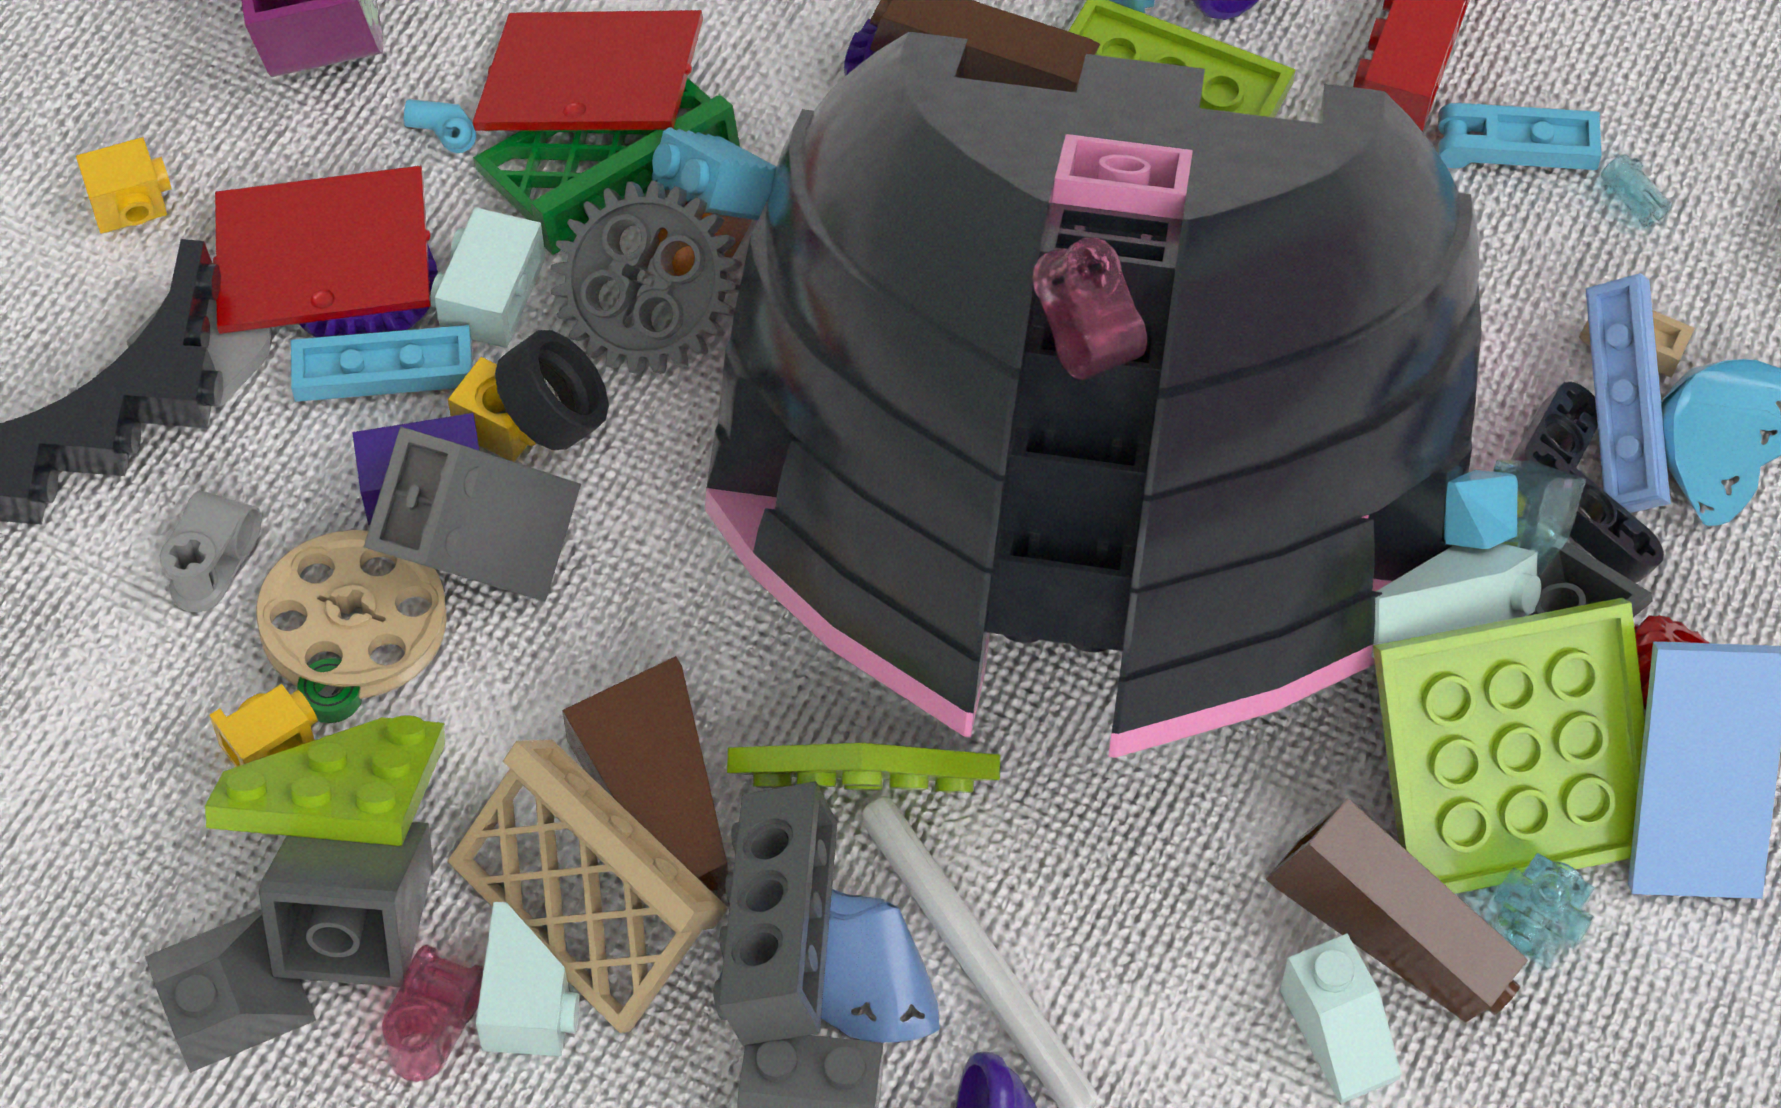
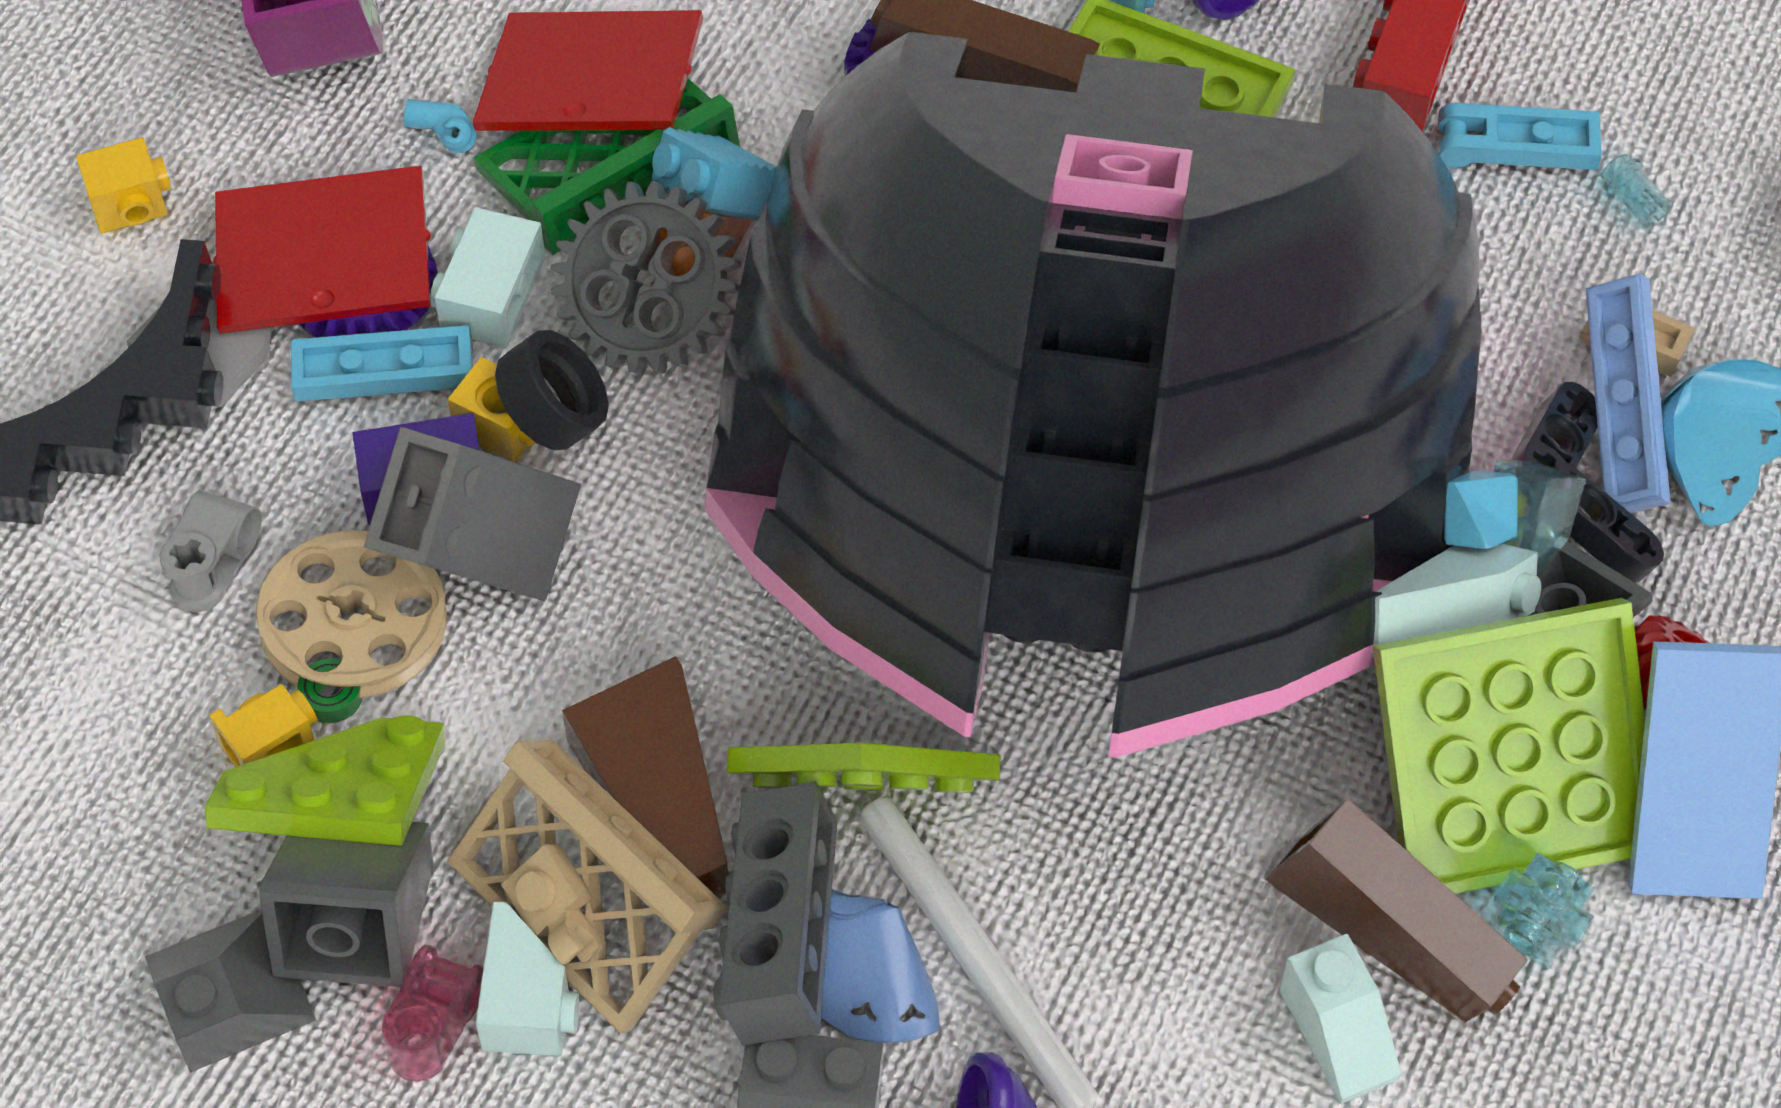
(549, 902): none -> tan plate
(1090, 312): clear pink piece -> none

